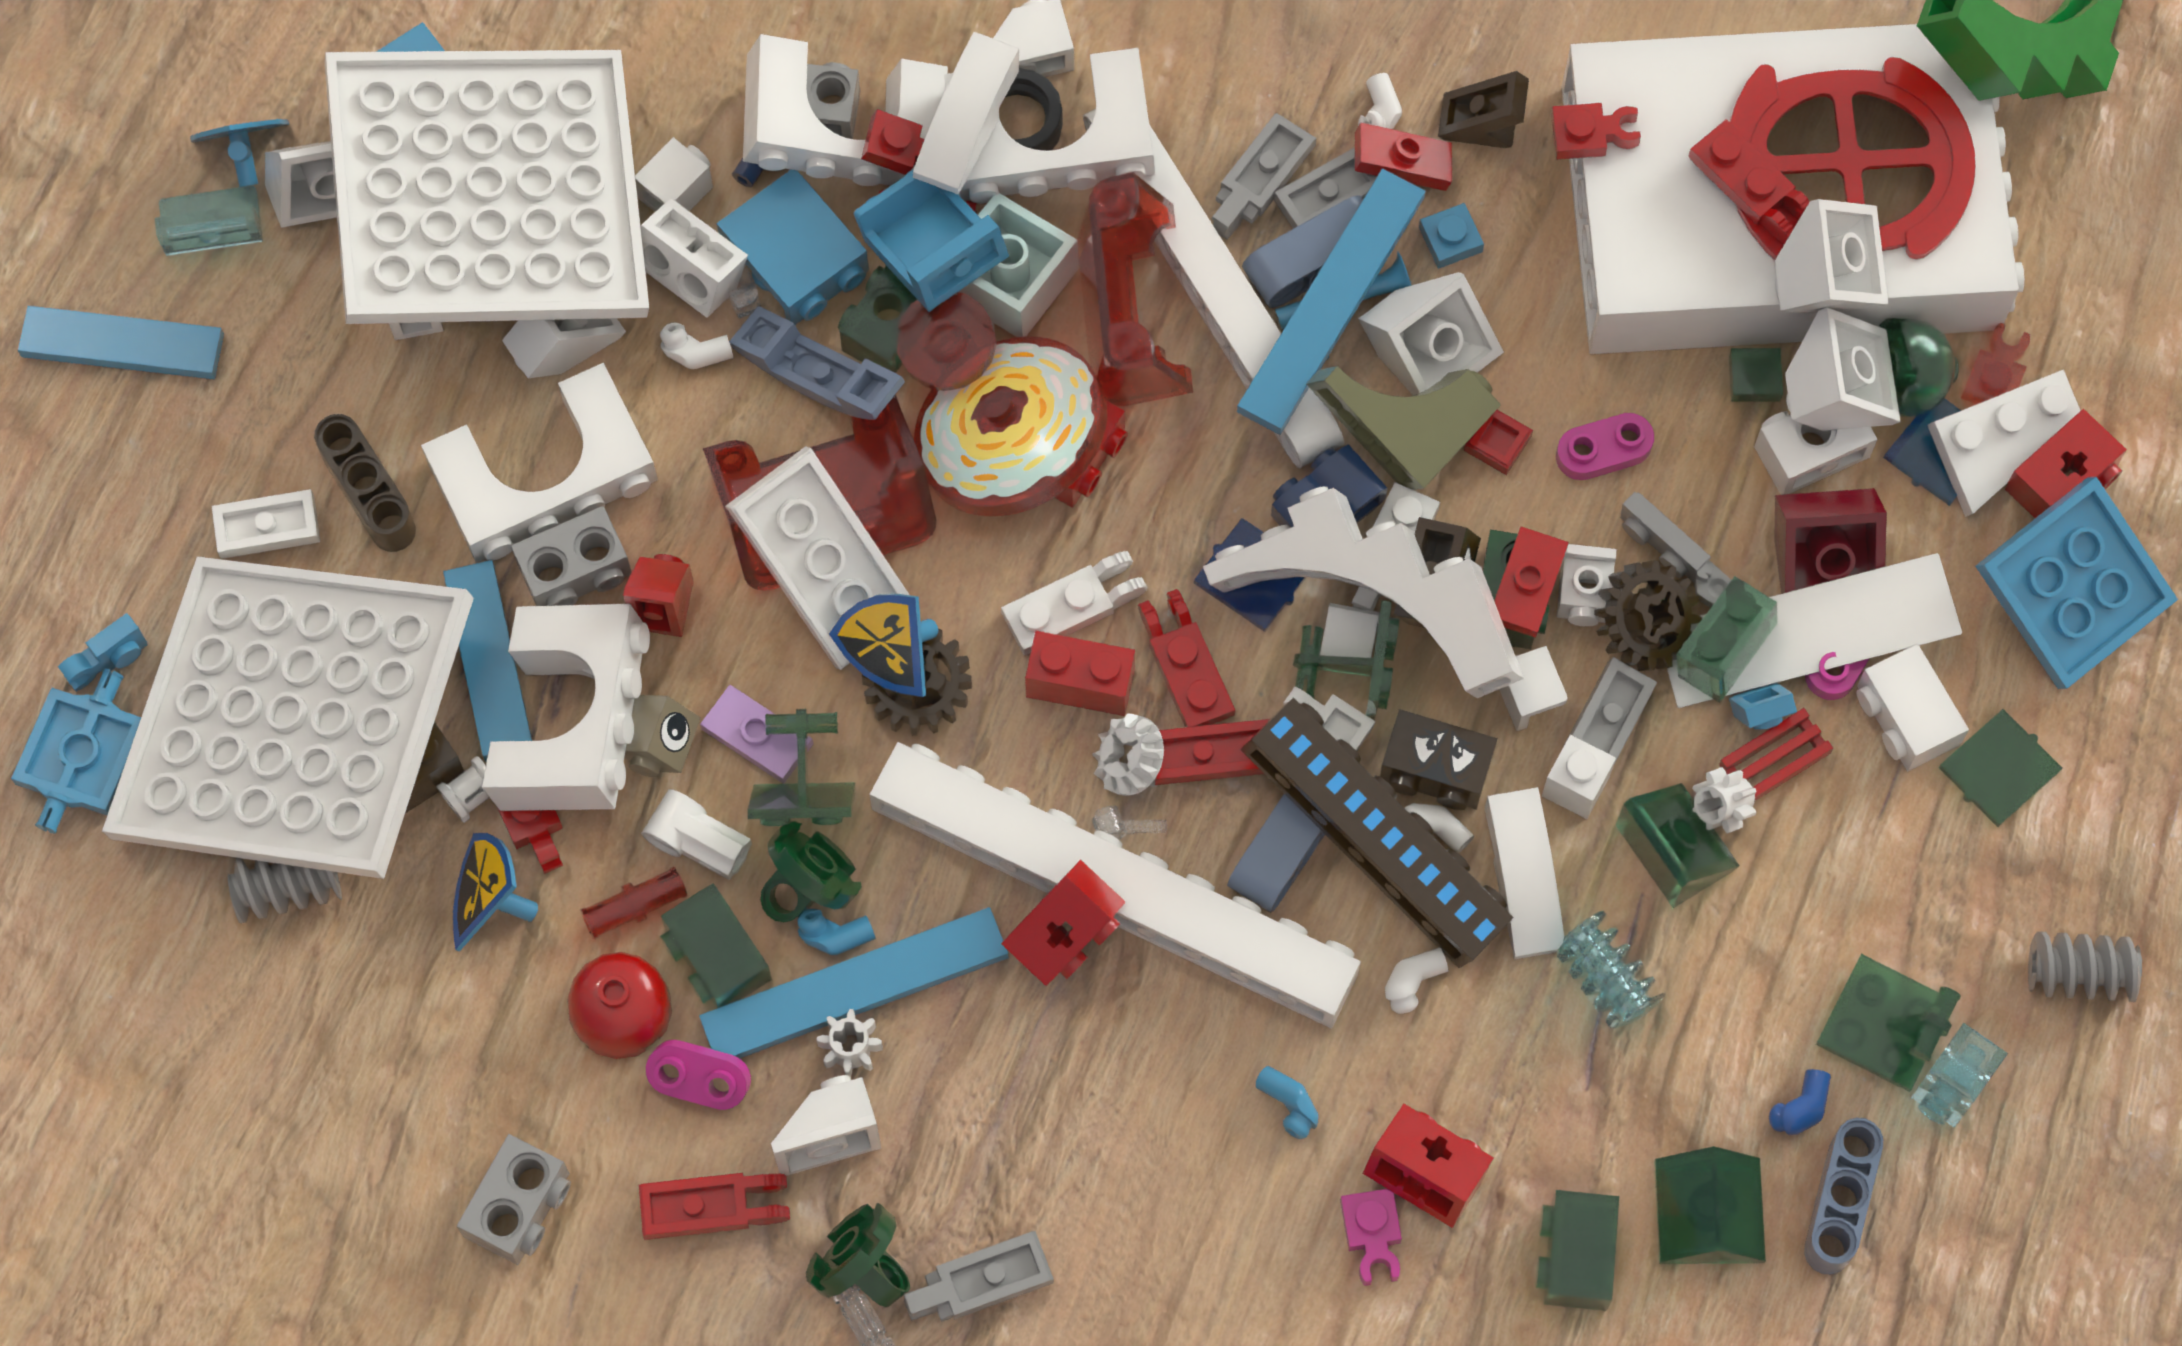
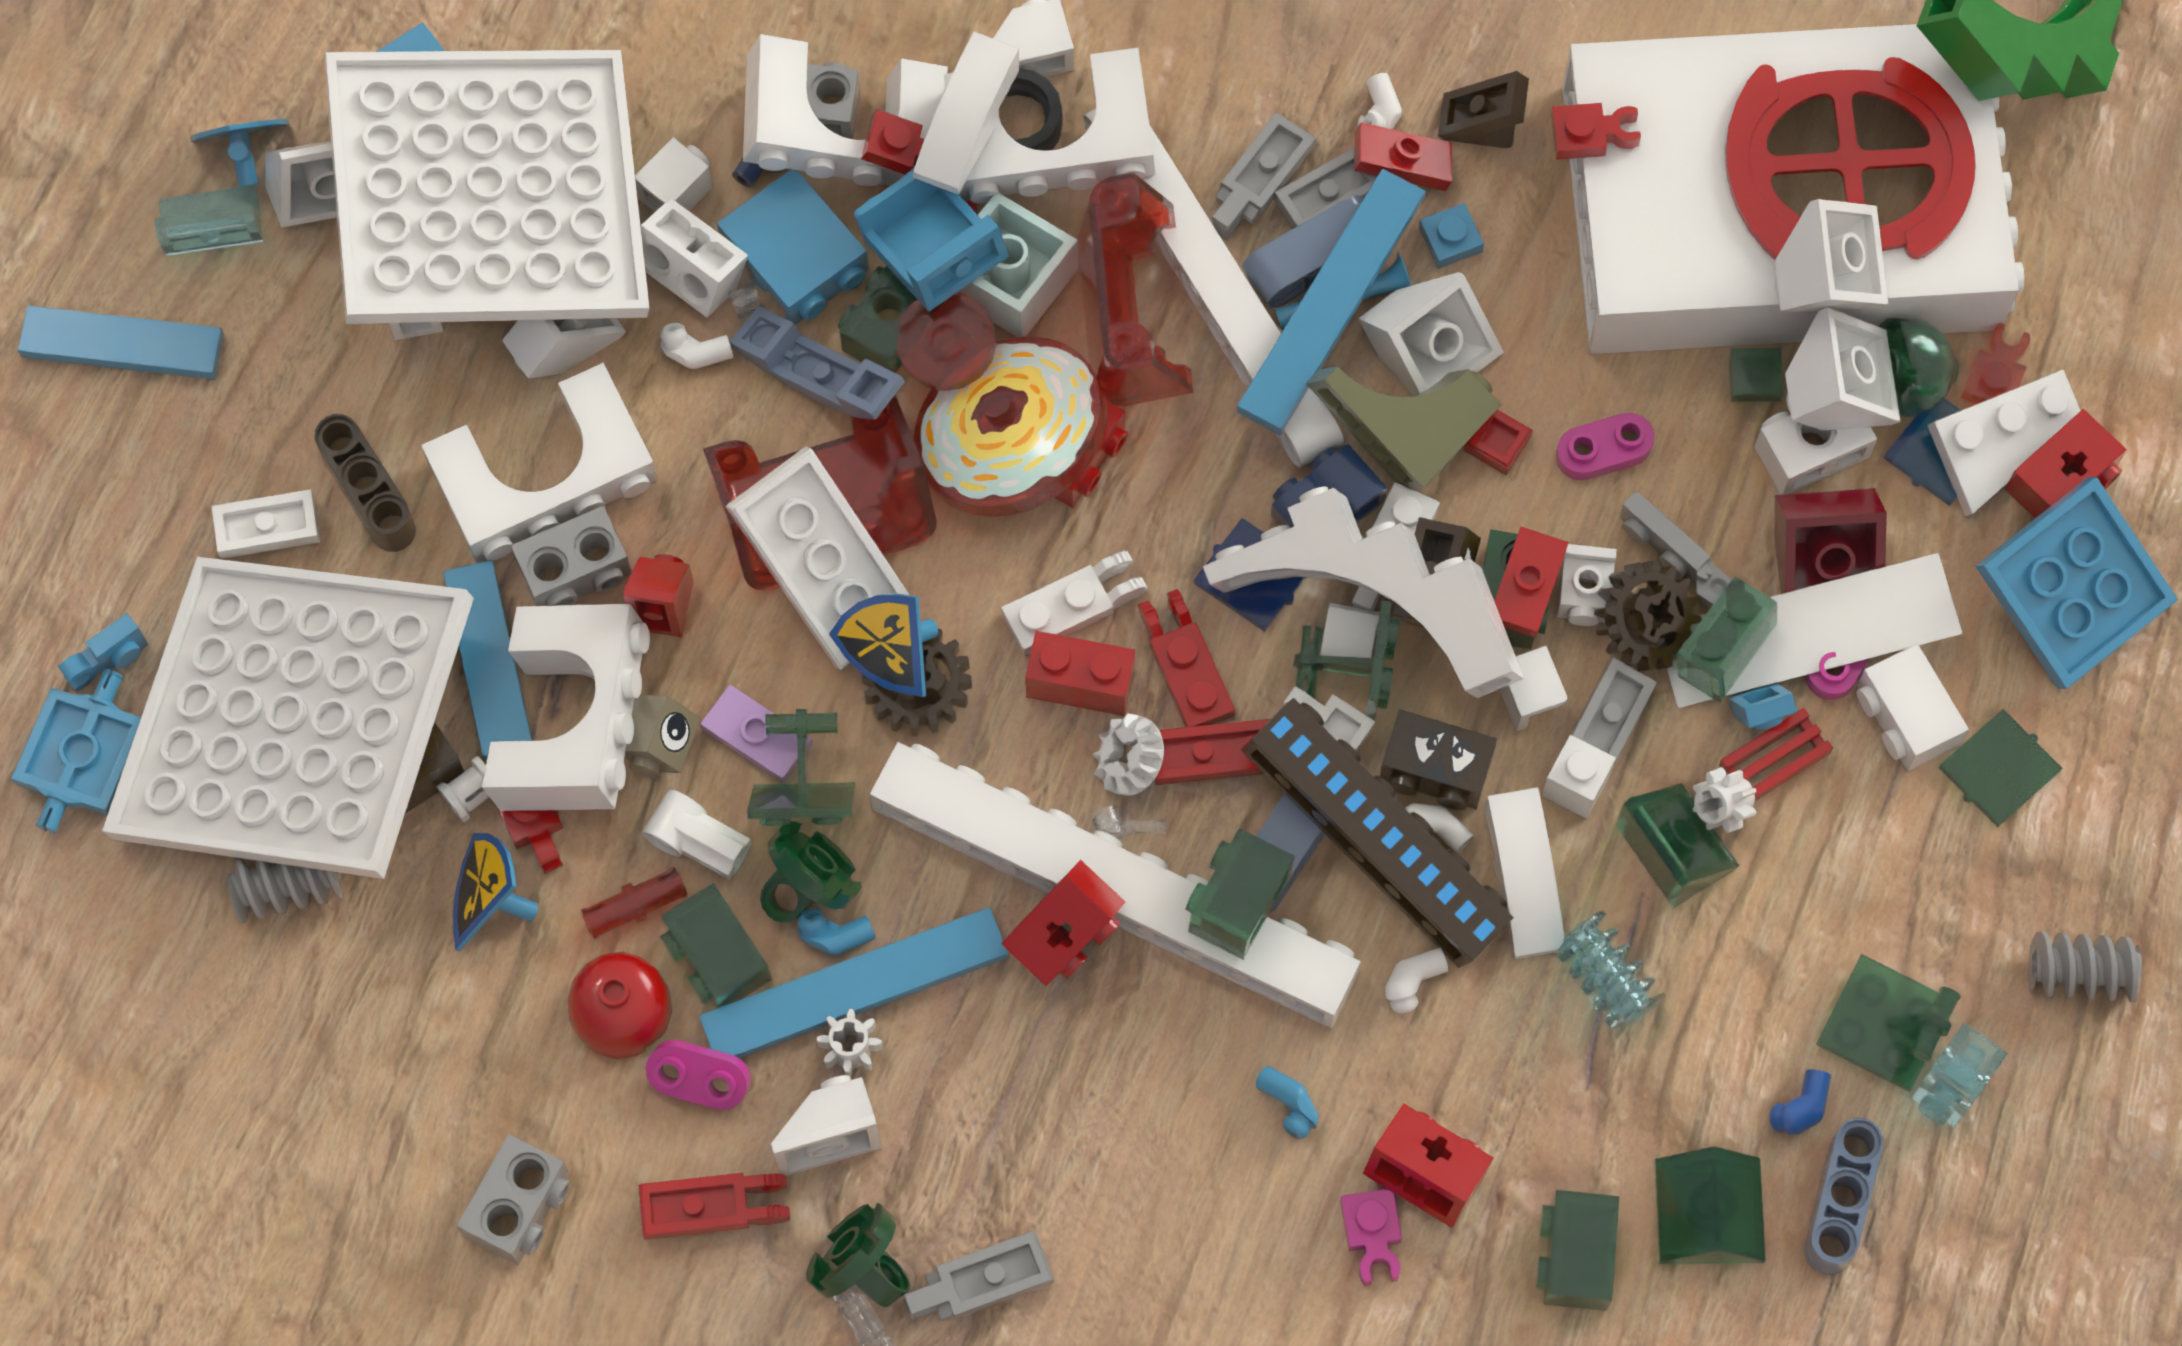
(1239, 893): none -> clear green brick
(1748, 179): red hinge -> none

